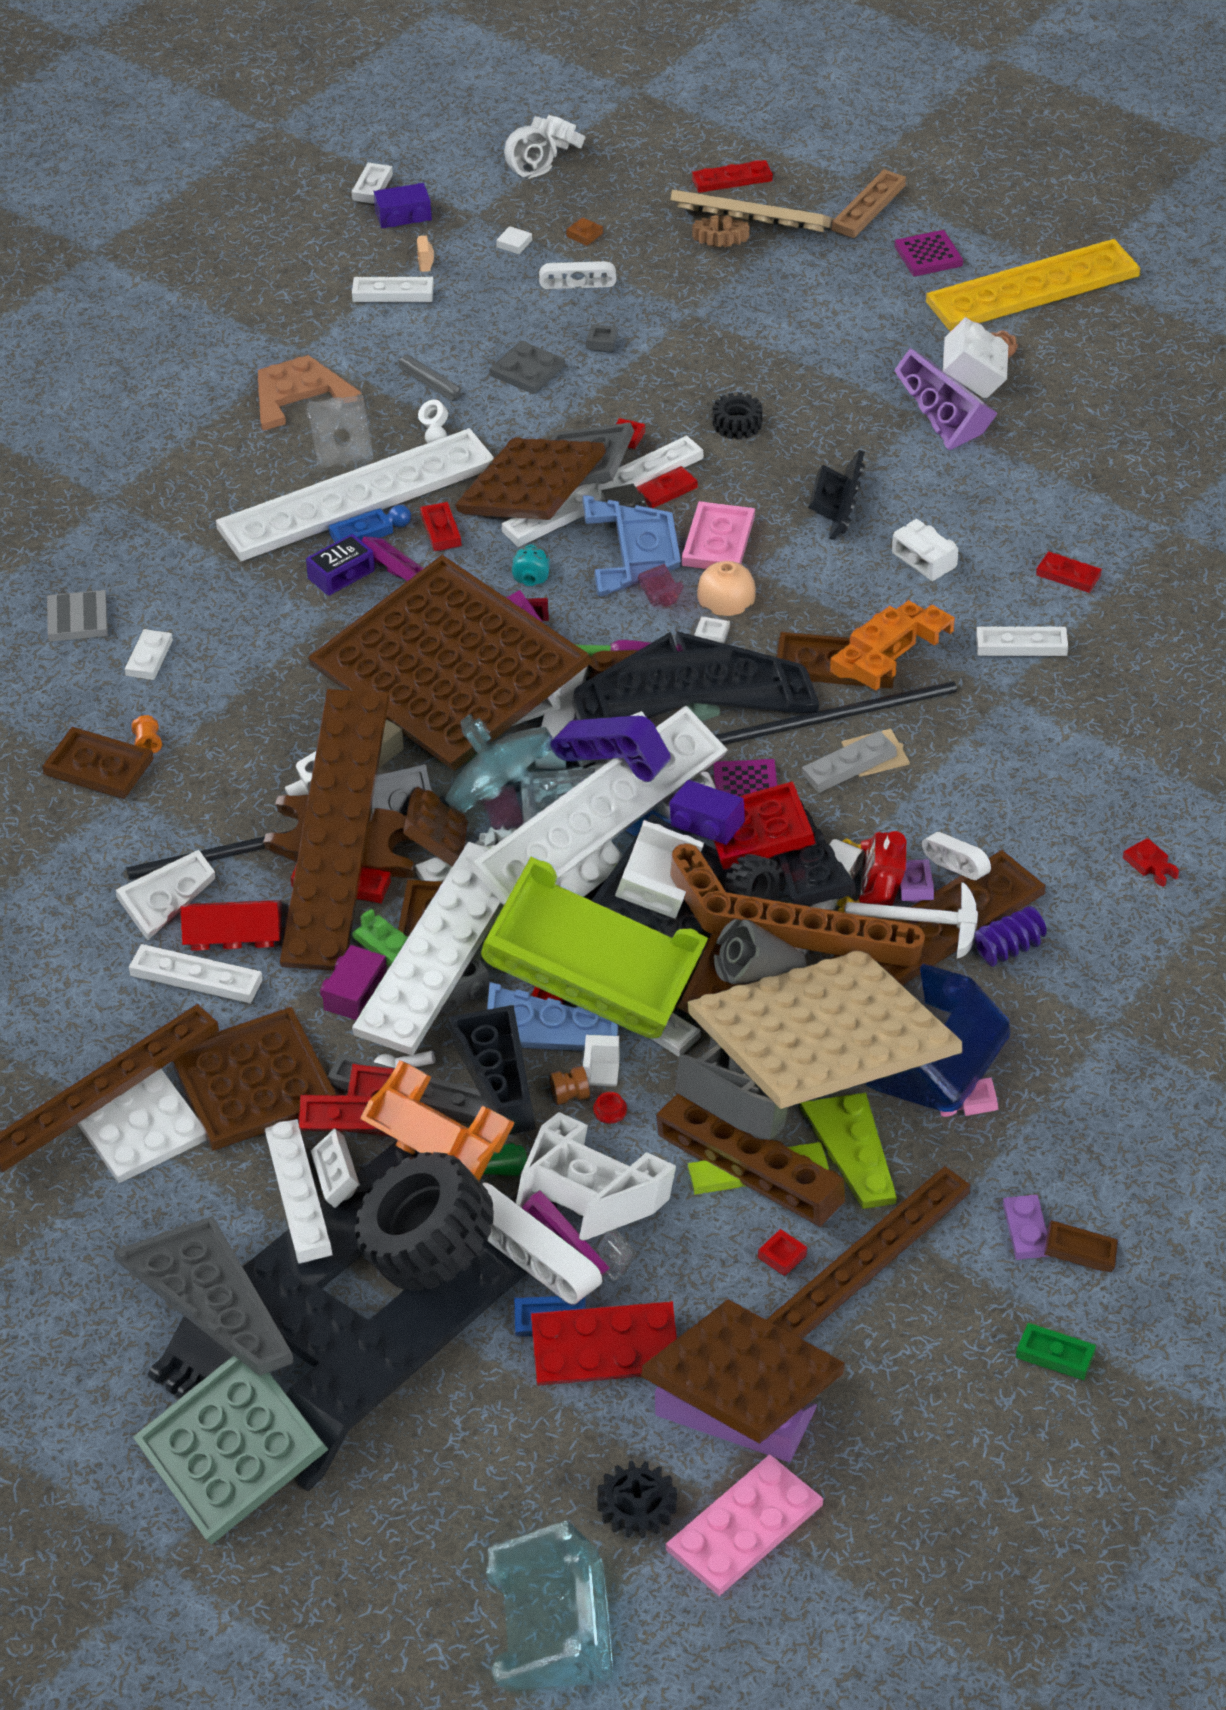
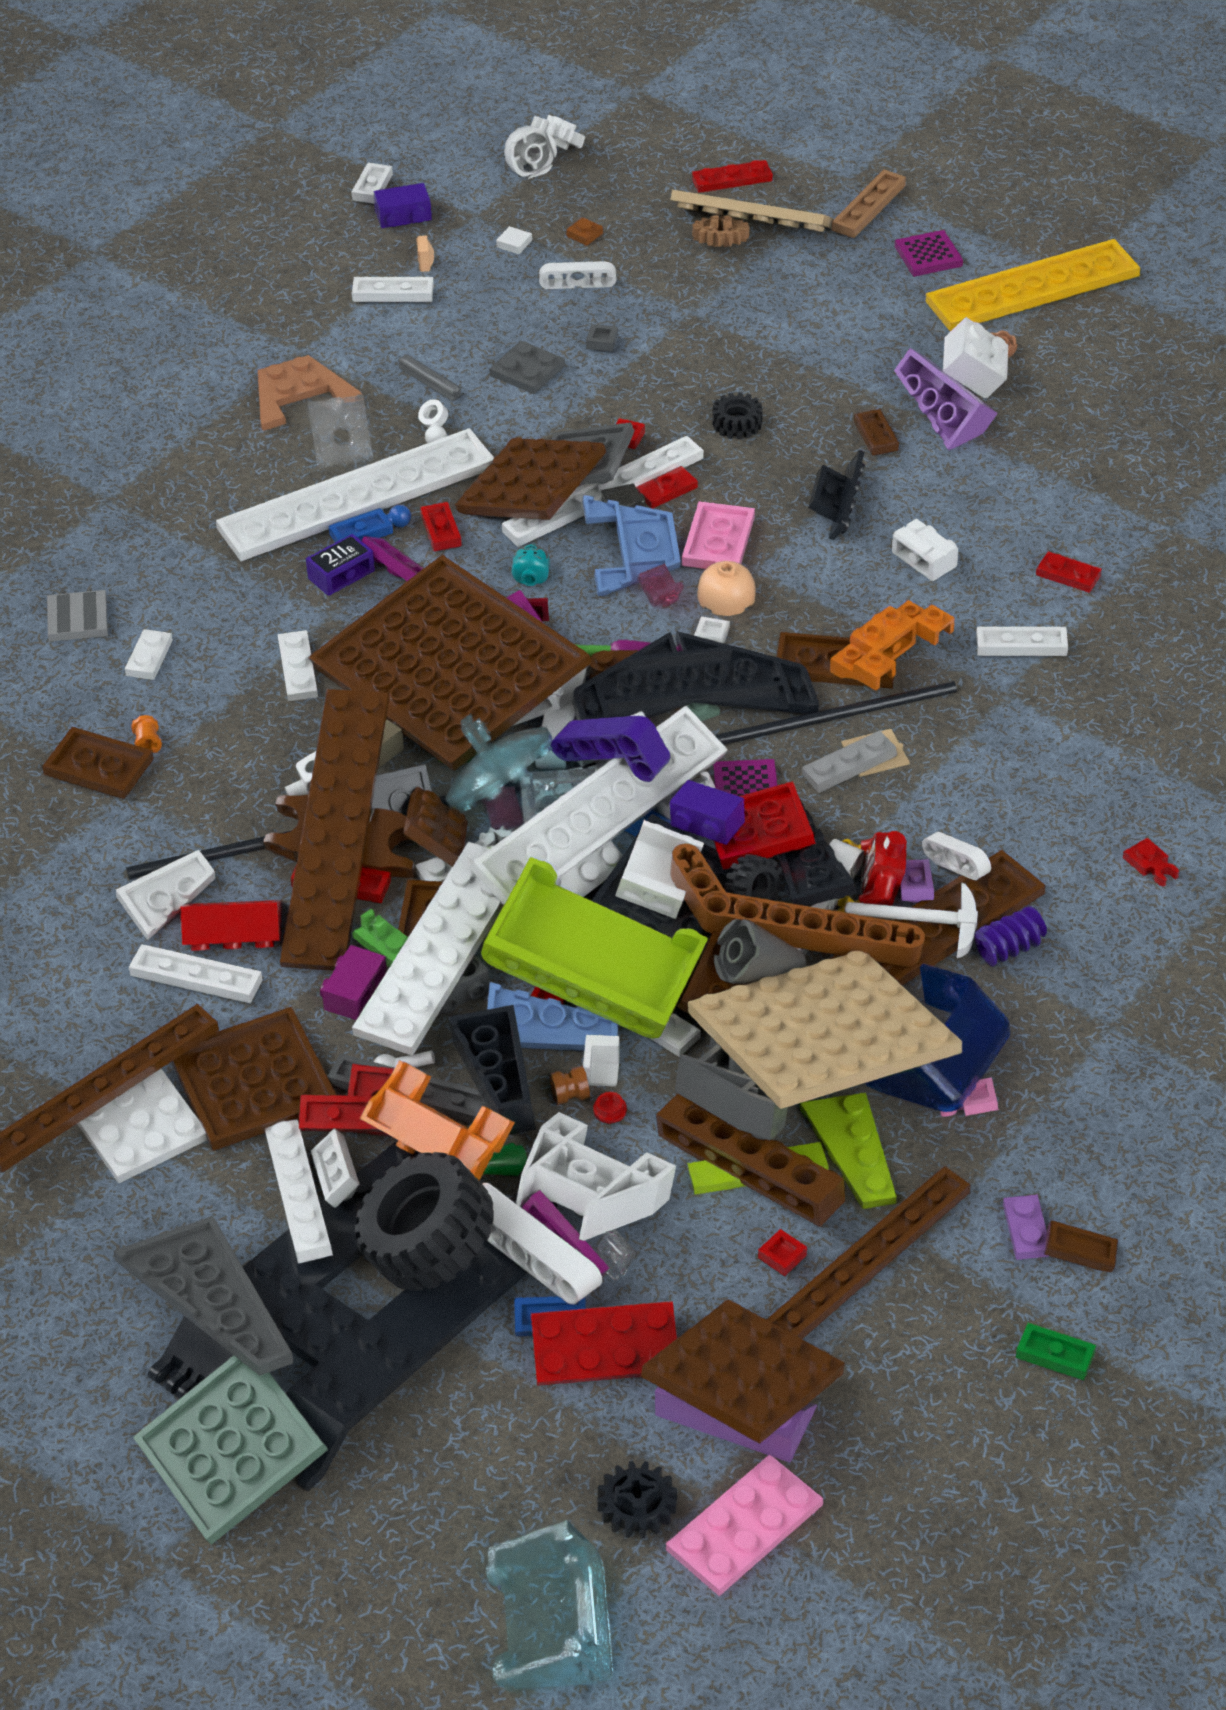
(296, 666): none -> white plate
(876, 432): none -> reddish brown plate

